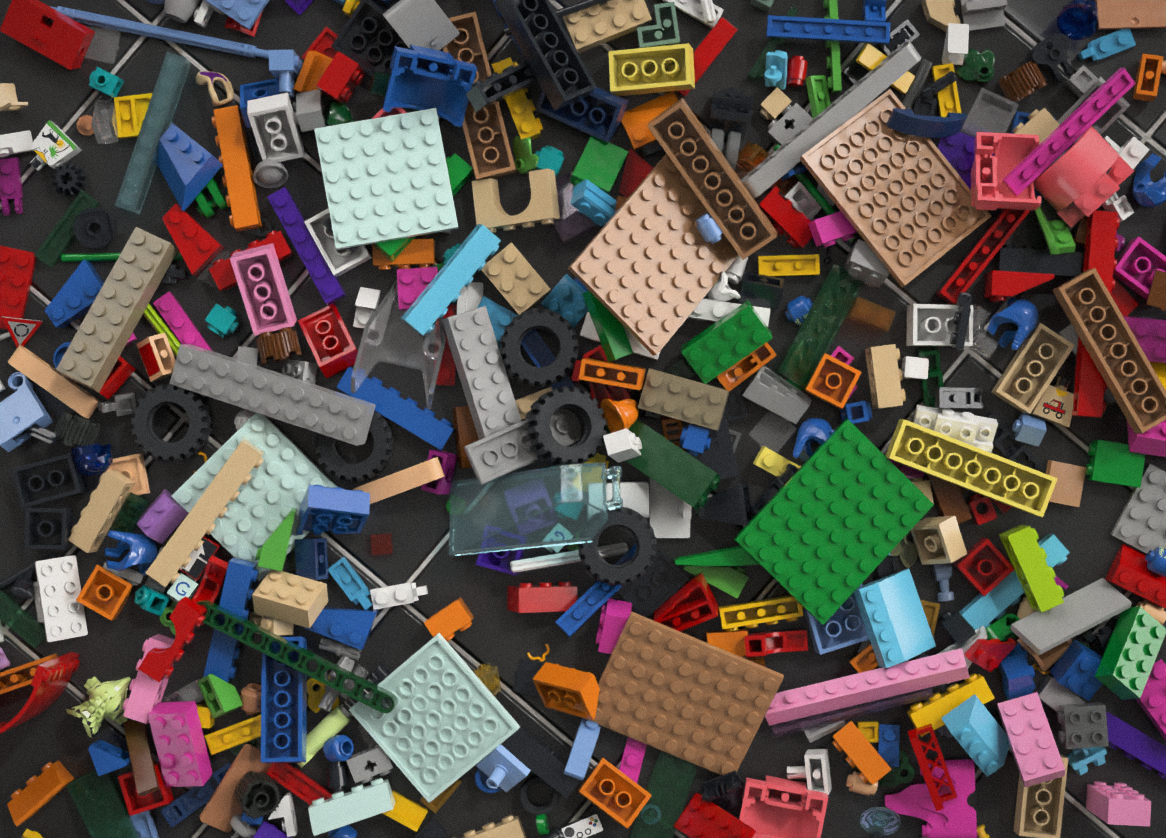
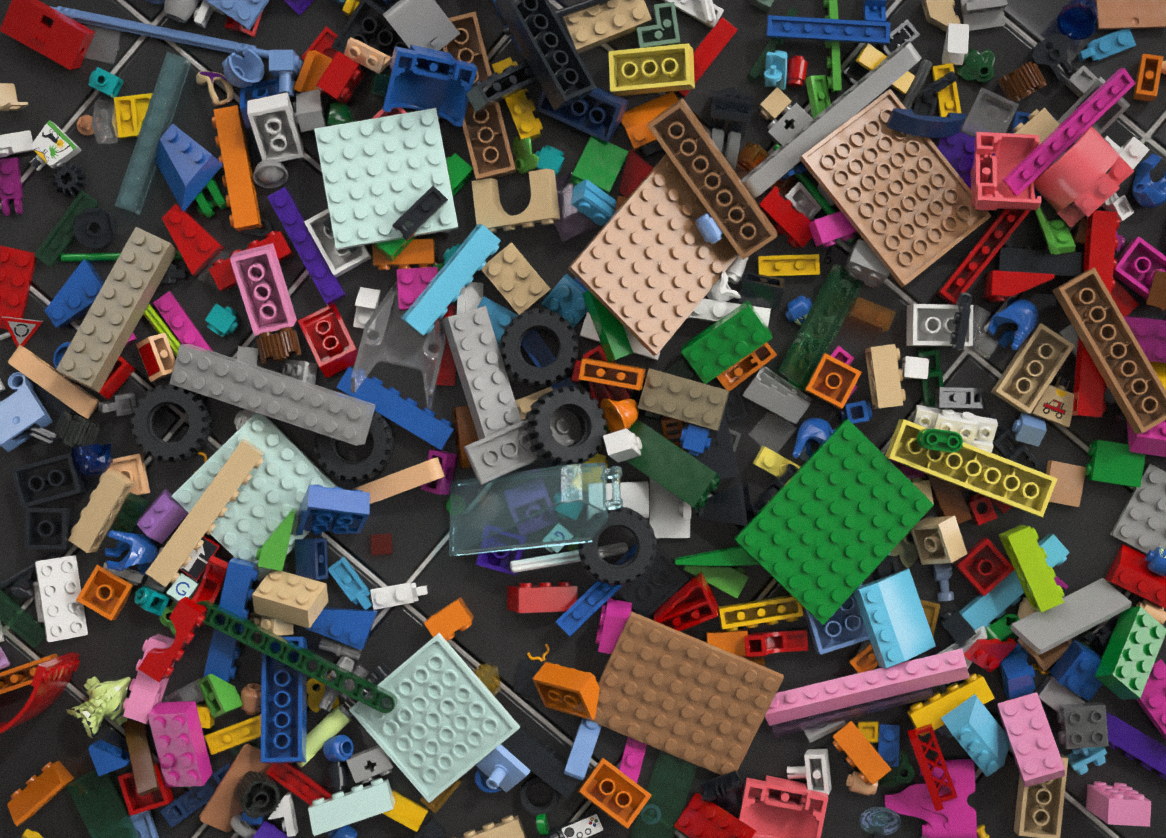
(243, 71): none -> medium blue helmet
(366, 55): none -> light nougat bracket
(420, 212): none -> black plate
(939, 440): none -> green brick

